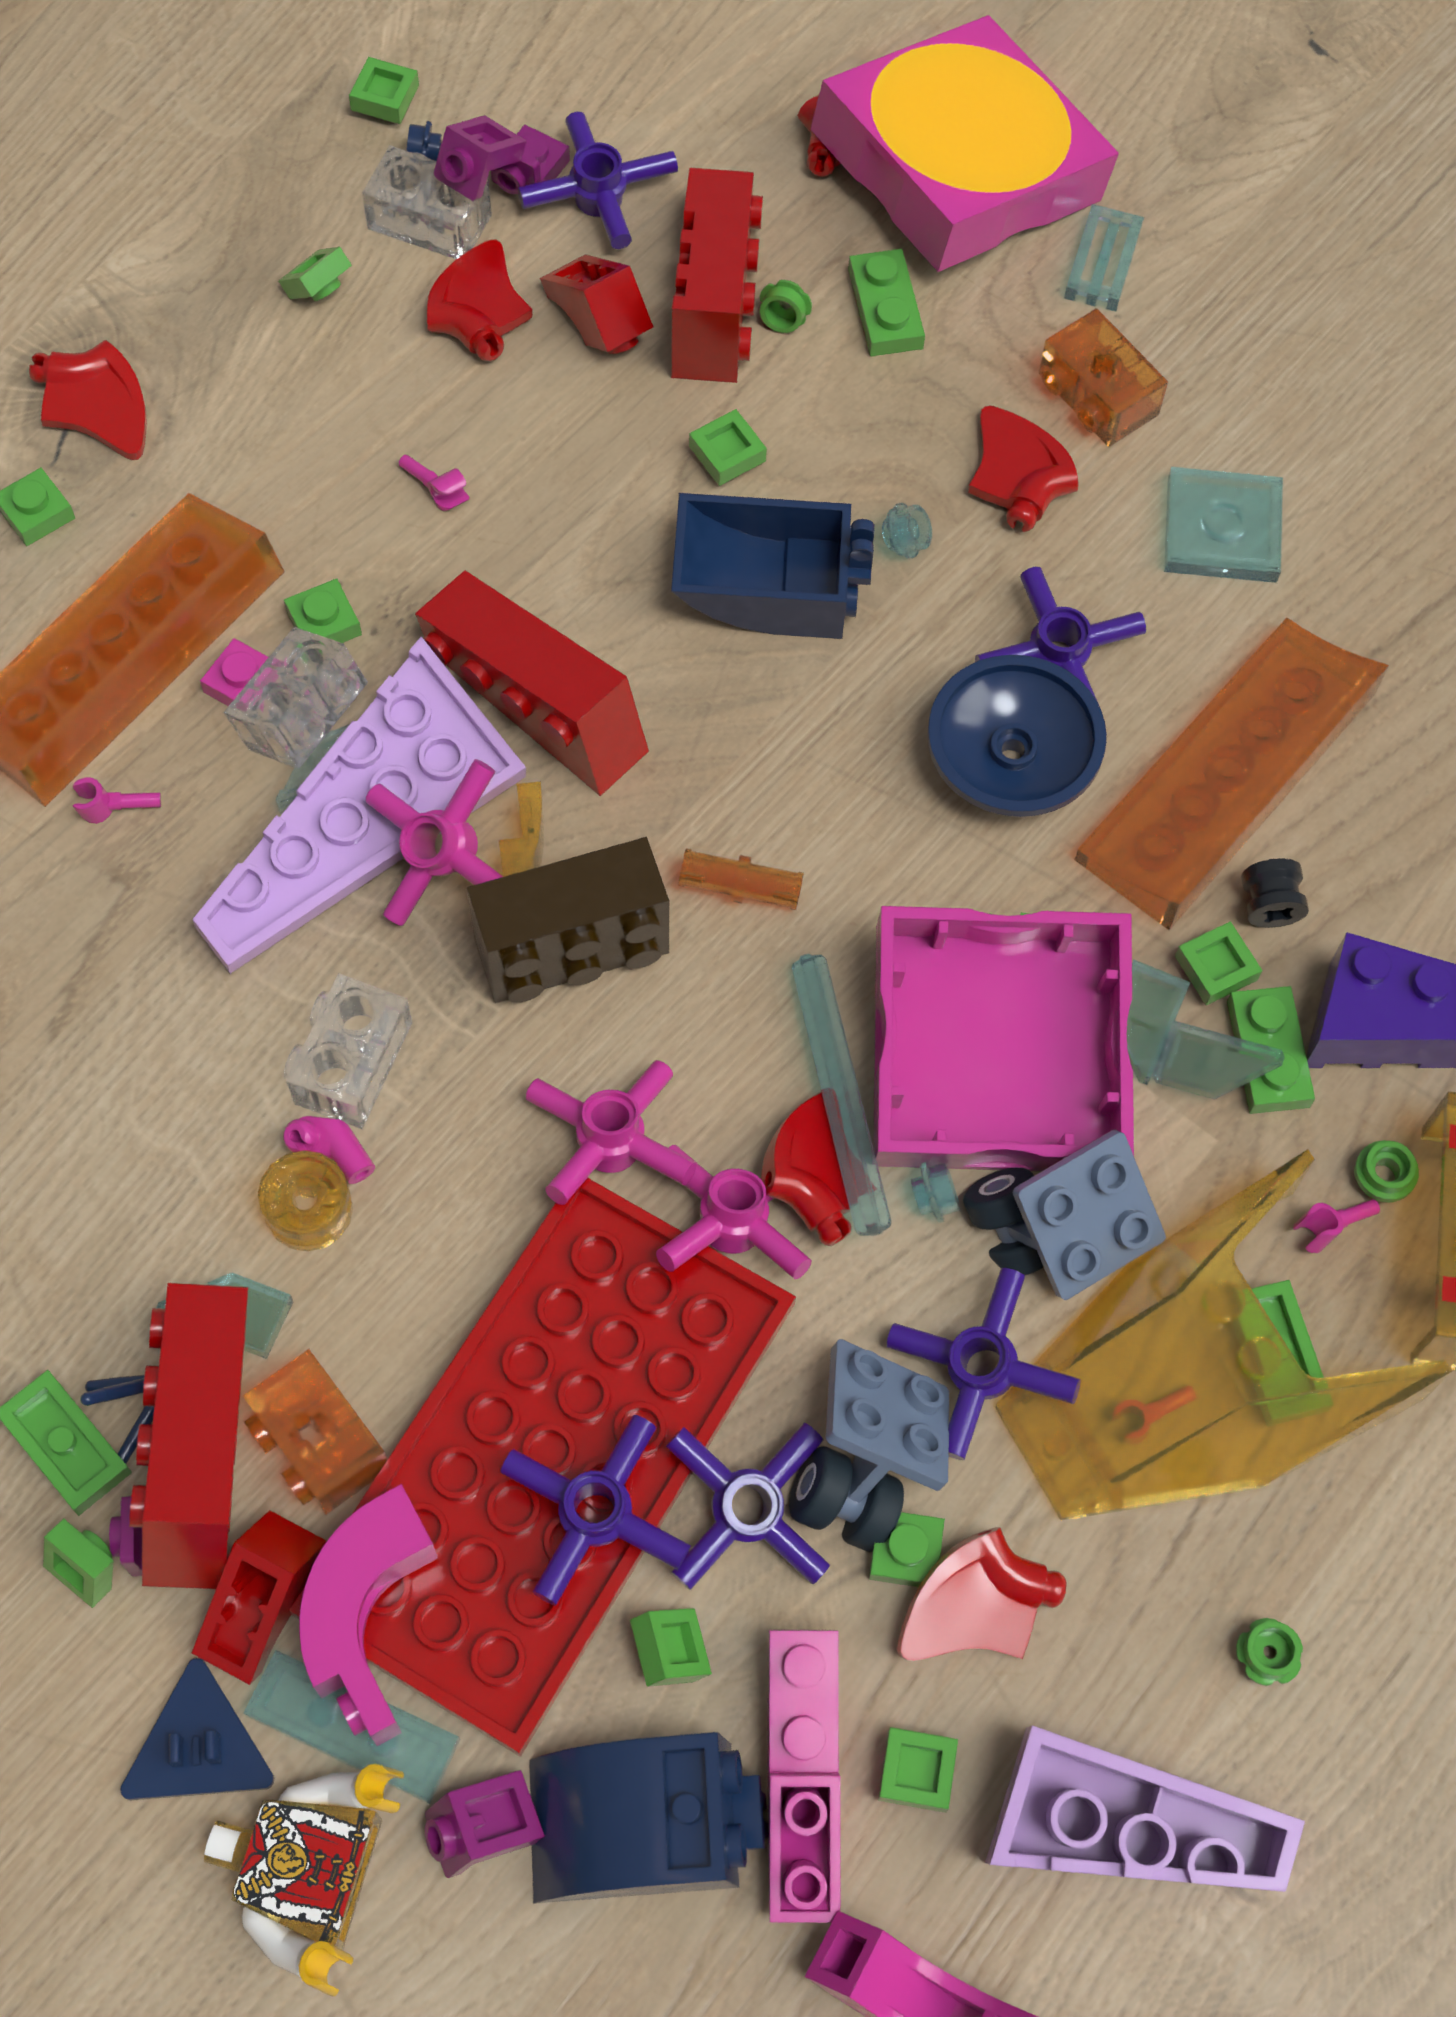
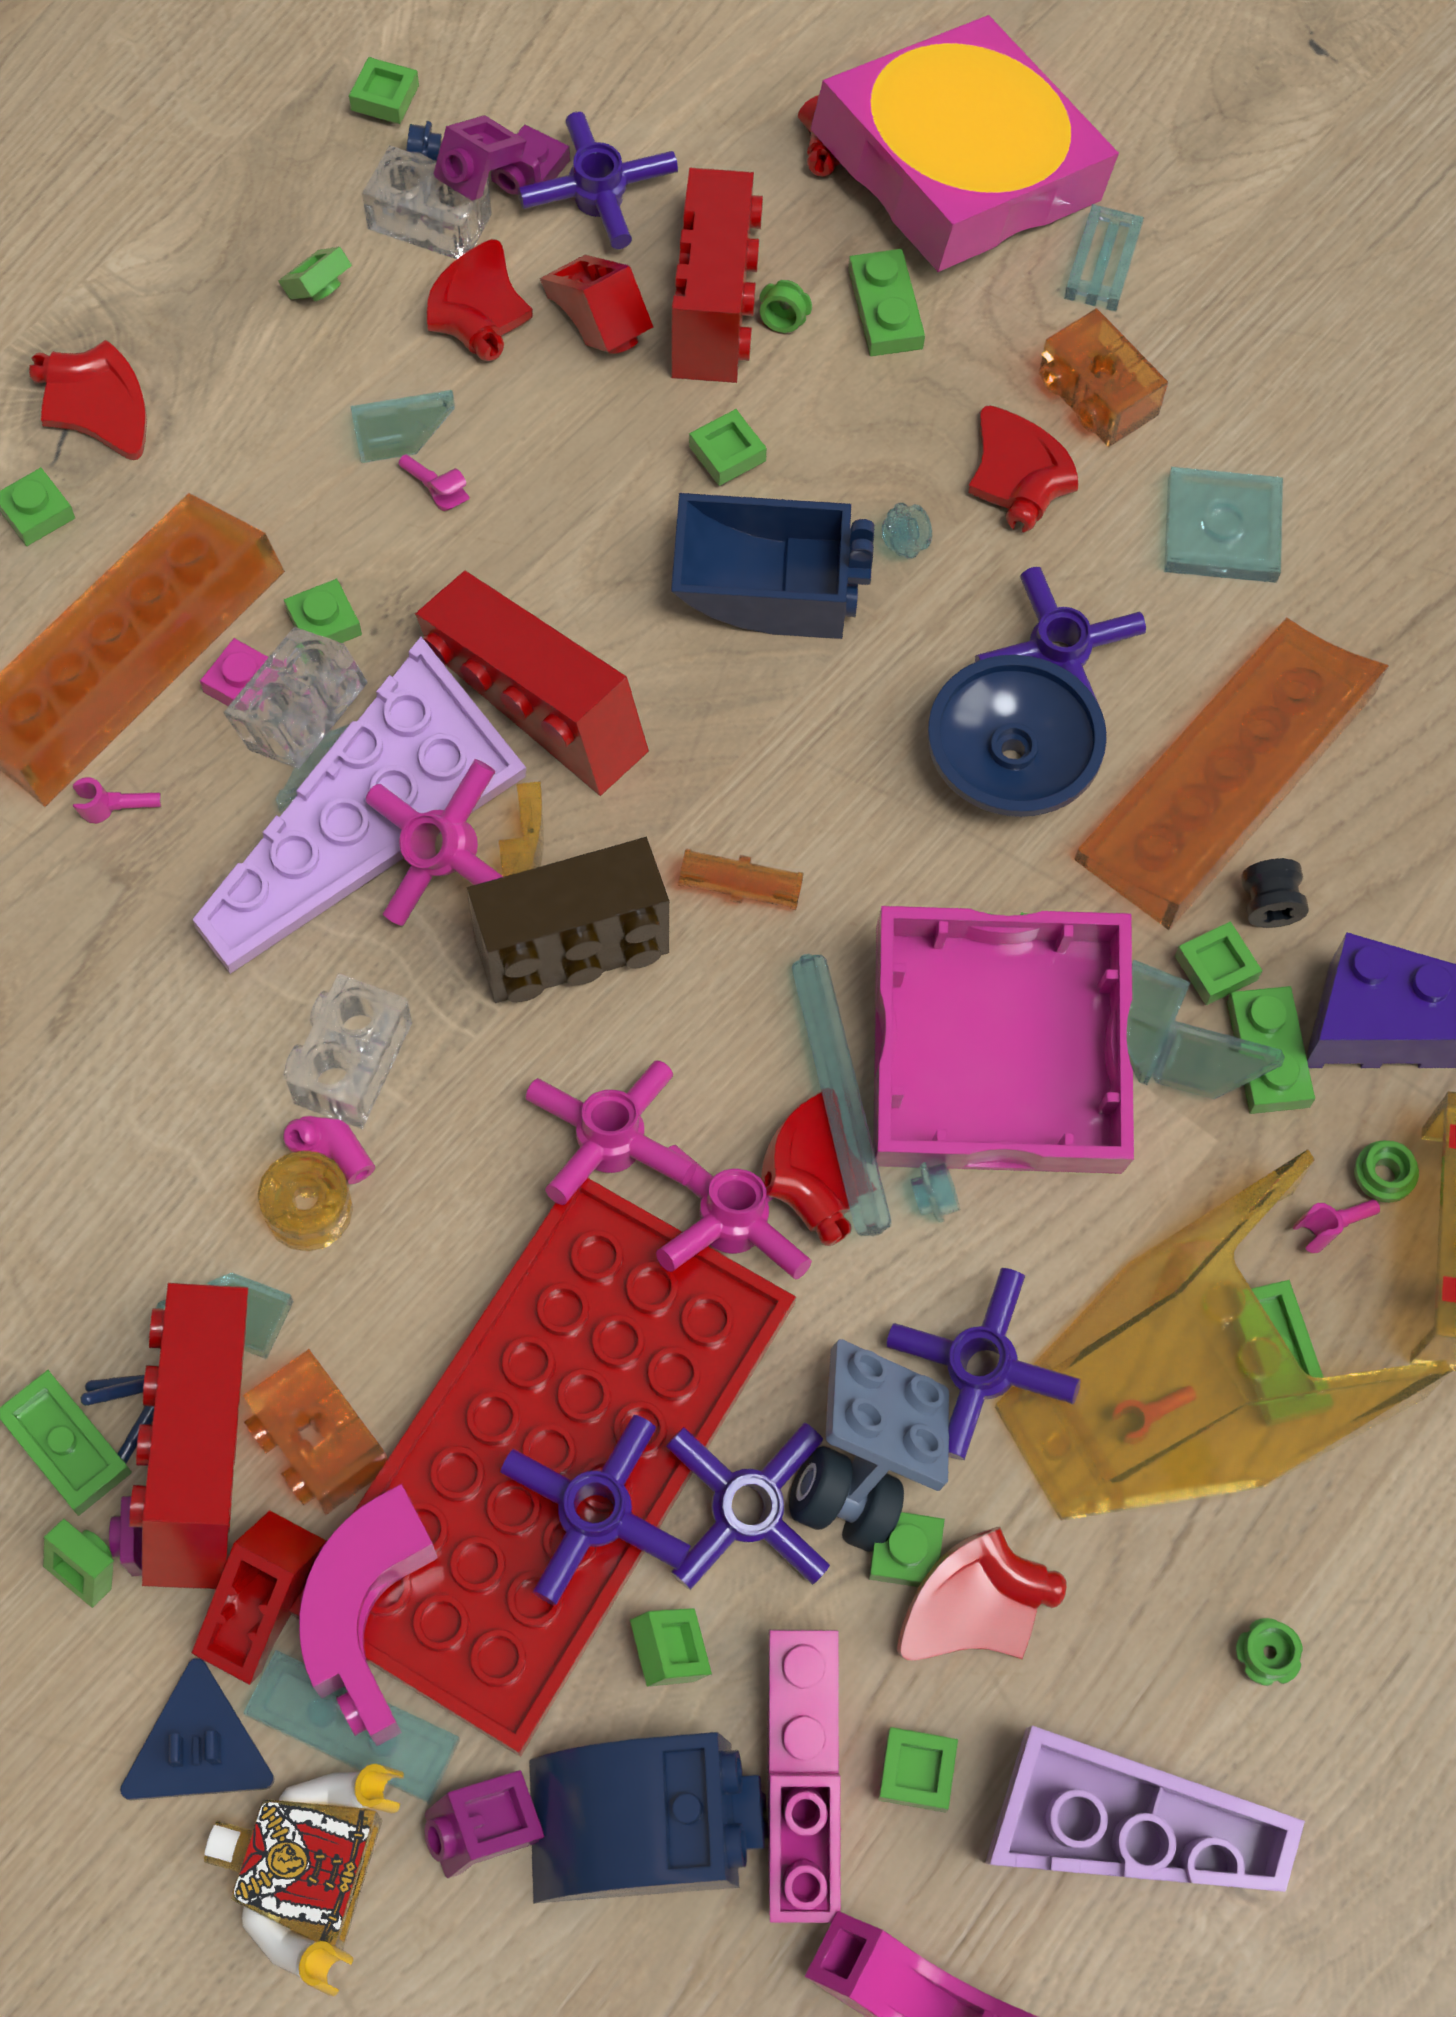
(399, 425): none -> clear light blue tile
(1072, 1217): sand blue plate -> none

